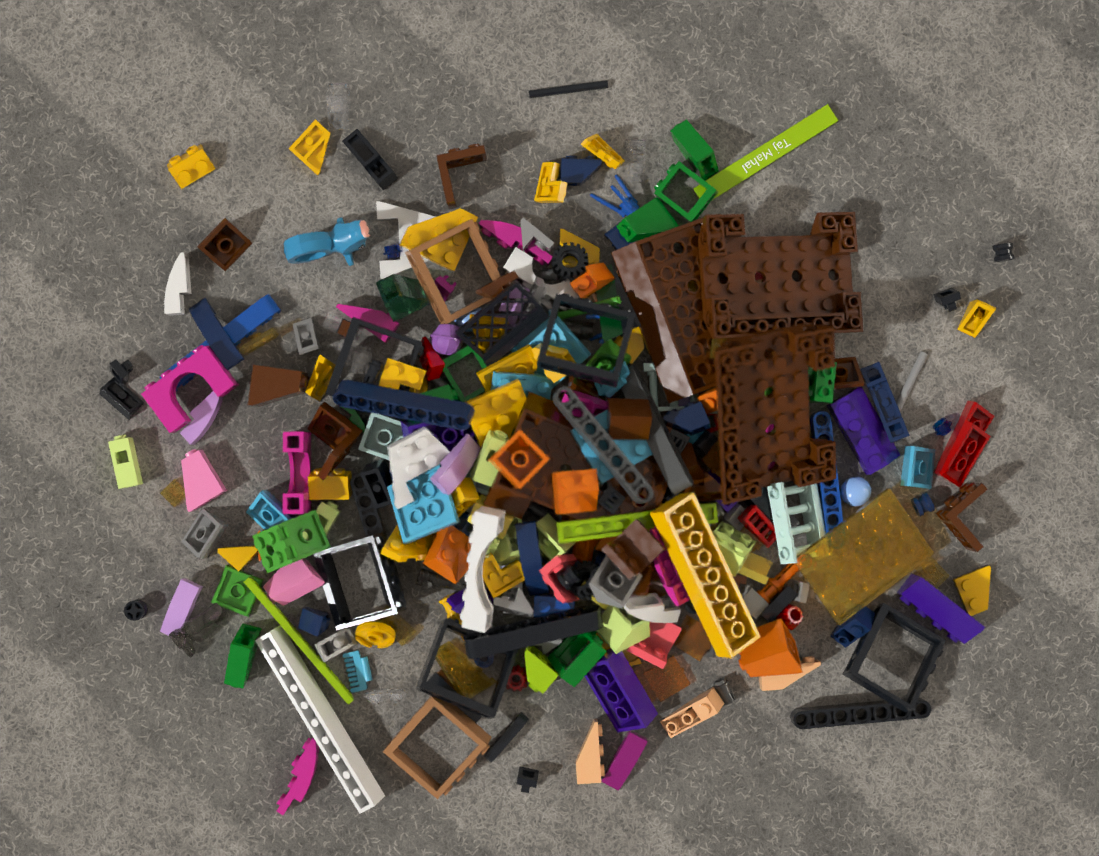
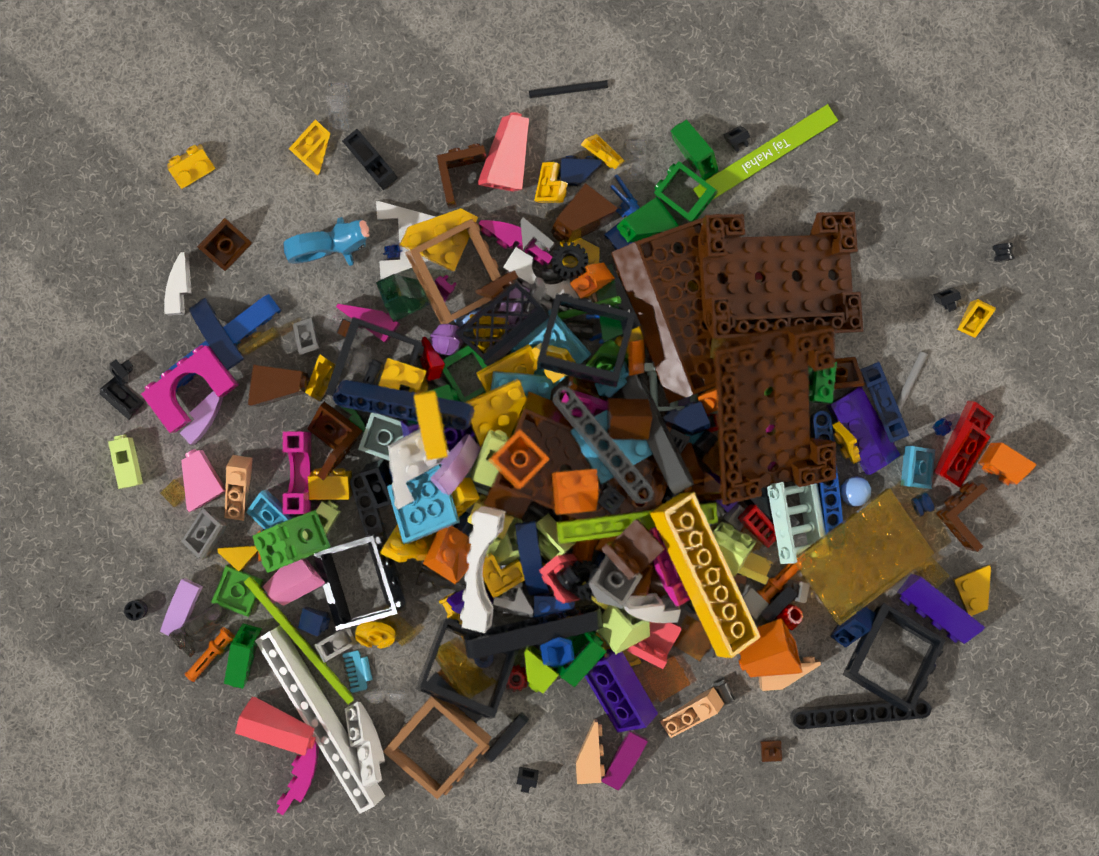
(214, 645): none -> orange pin
(237, 486): none -> light nougat slope
(274, 727): none -> coral slope
(366, 740): none -> white slope
(431, 425): none -> yellow slope
(507, 155): none -> coral slope
(557, 652): none -> blue panel
(583, 215): none -> reddish brown slope
(636, 357): none -> orange piece
(737, 136): none -> black tile
(771, 751): none -> reddish brown tile
(847, 443): none -> yellow wing
(1005, 463): none -> orange slope

